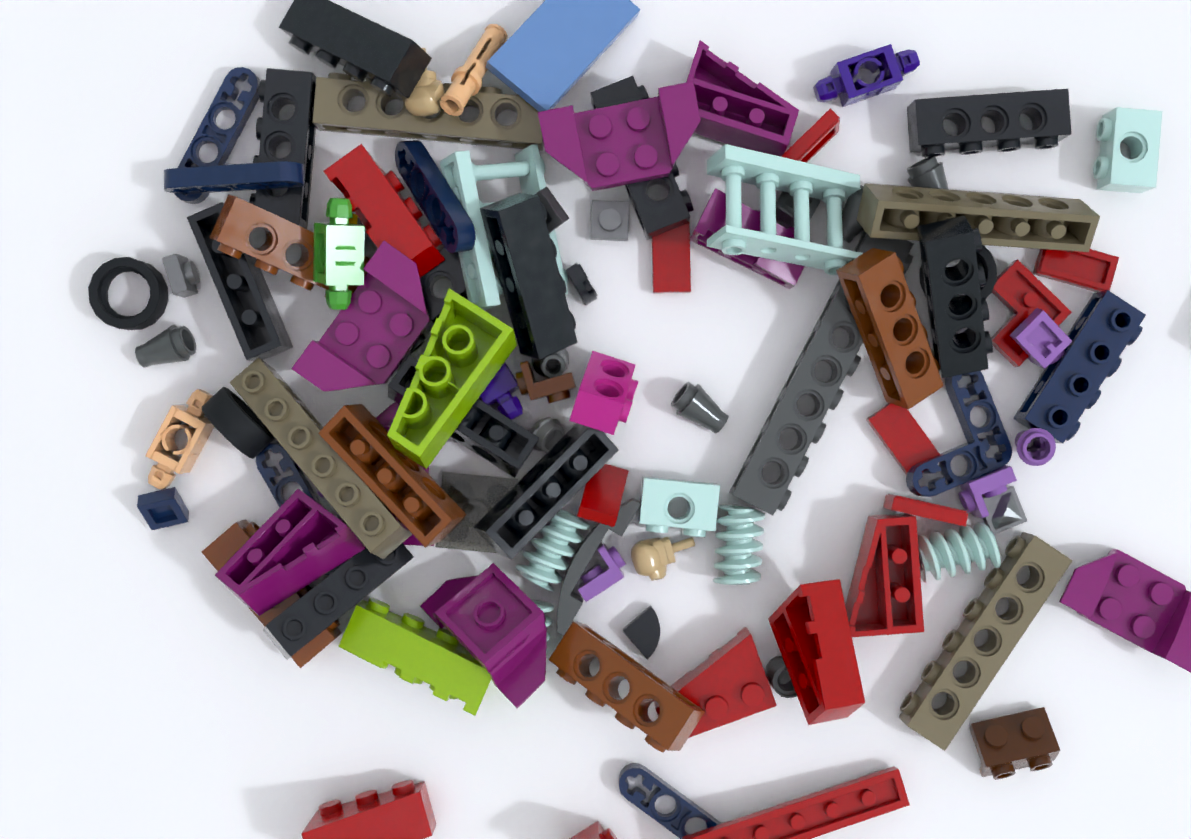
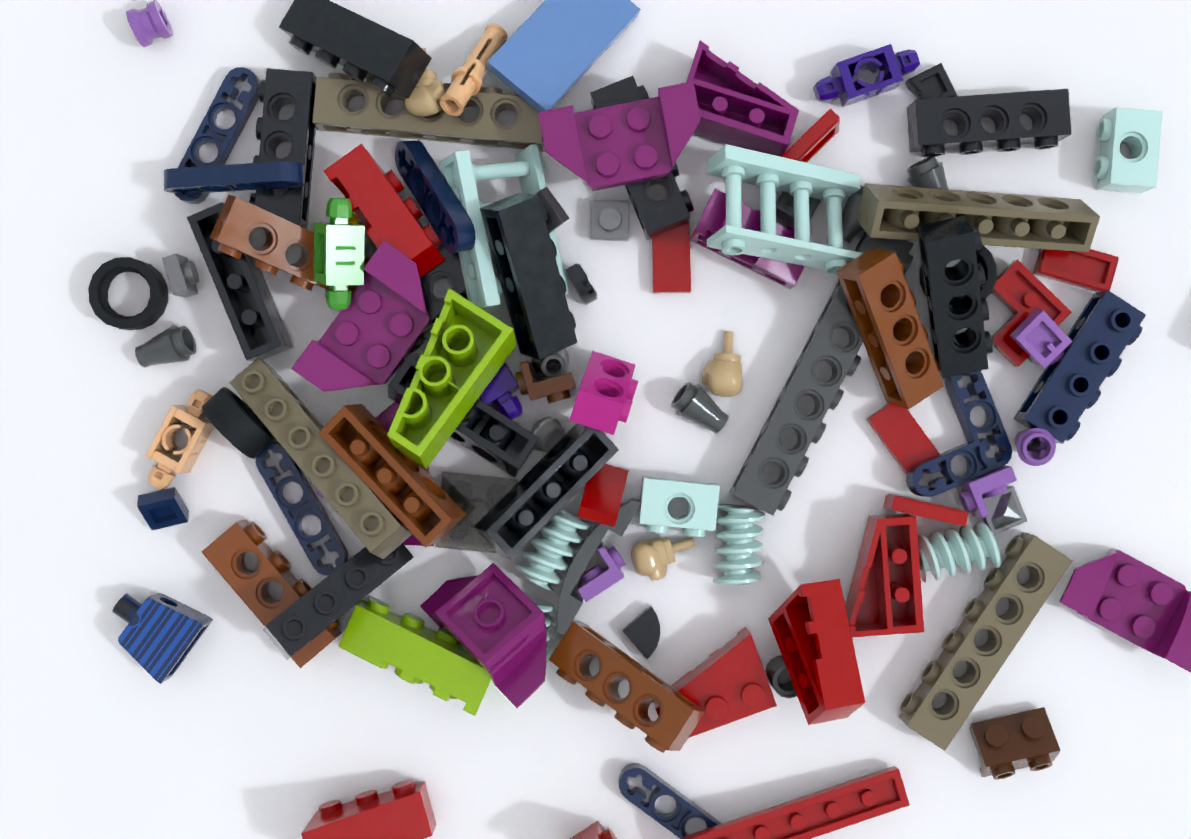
(149, 23): none -> medium lavender wheel
(159, 632): none -> dark blue torso
(288, 553): magenta wedge -> none
(724, 373): none -> tan piece
(931, 84): none -> black tile

